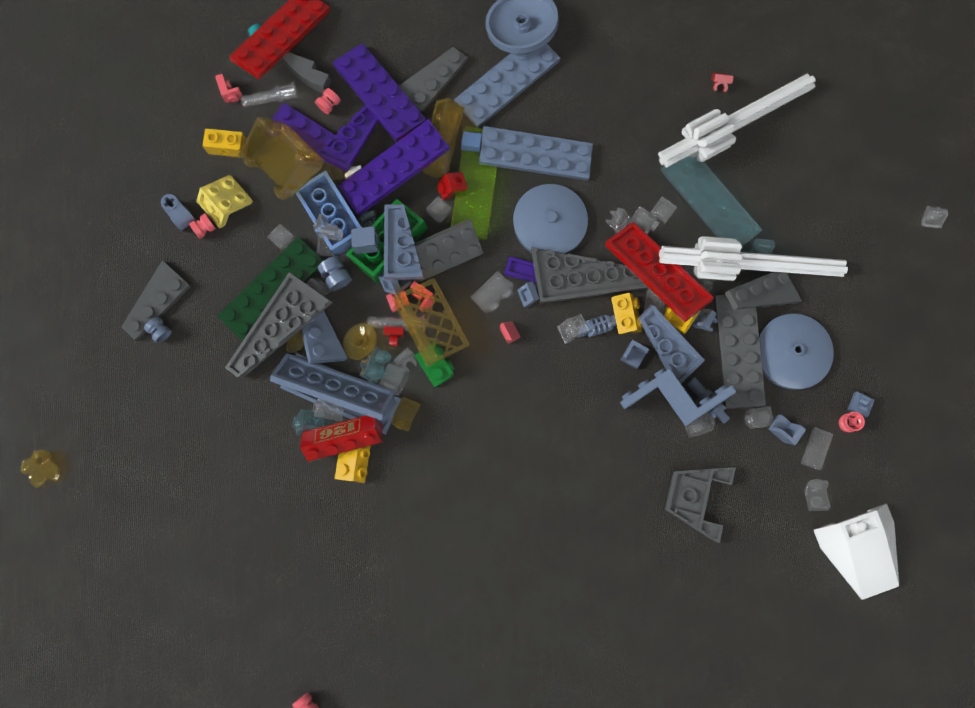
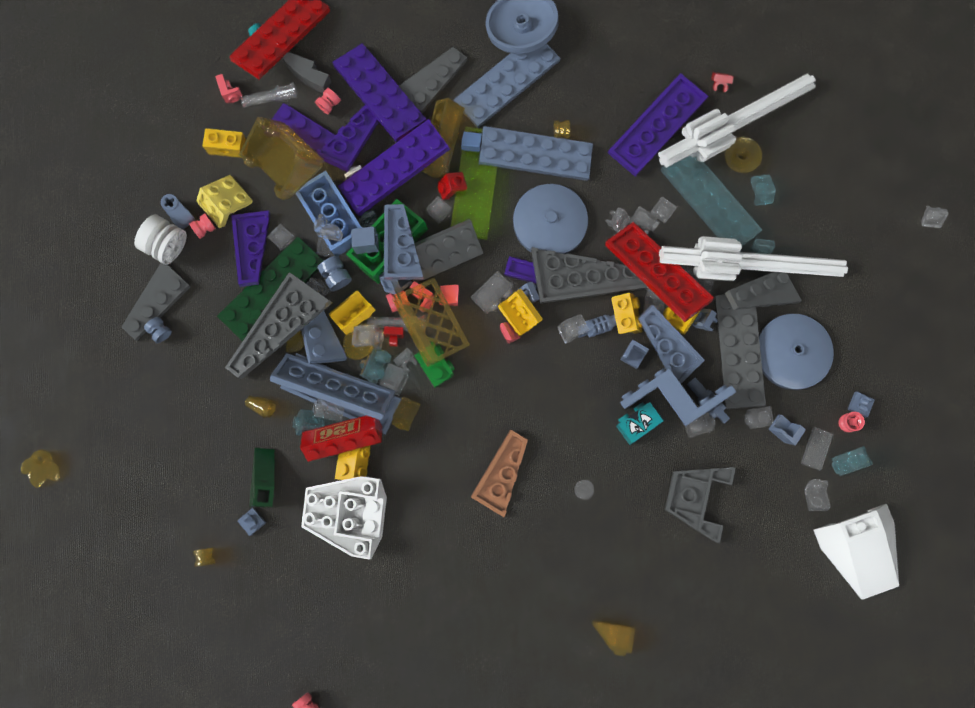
(160, 239): none -> white wheel
(203, 557): none -> clear yellow wheel
(249, 243): none -> dark purple wing
(251, 521): none -> sand blue tile
(261, 406): none -> clear yellow cone
(262, 478): none -> dark green slope
(347, 514): none -> white wedge
(352, 312): none -> yellow bracket
(367, 336): none -> clear bracket
(451, 294): none -> coral slope
(498, 480): none -> nougat wing
(520, 312): none -> yellow bracket
(562, 129): none -> clear yellow wheel
(584, 489): none -> clear tile
(616, 636): none -> clear yellow slope
(639, 423): none -> teal brick
(657, 125): none -> dark purple plate
(750, 151): none -> clear yellow dish
(763, 189): none -> clear light blue bracket
(851, 461): none -> clear light blue hips

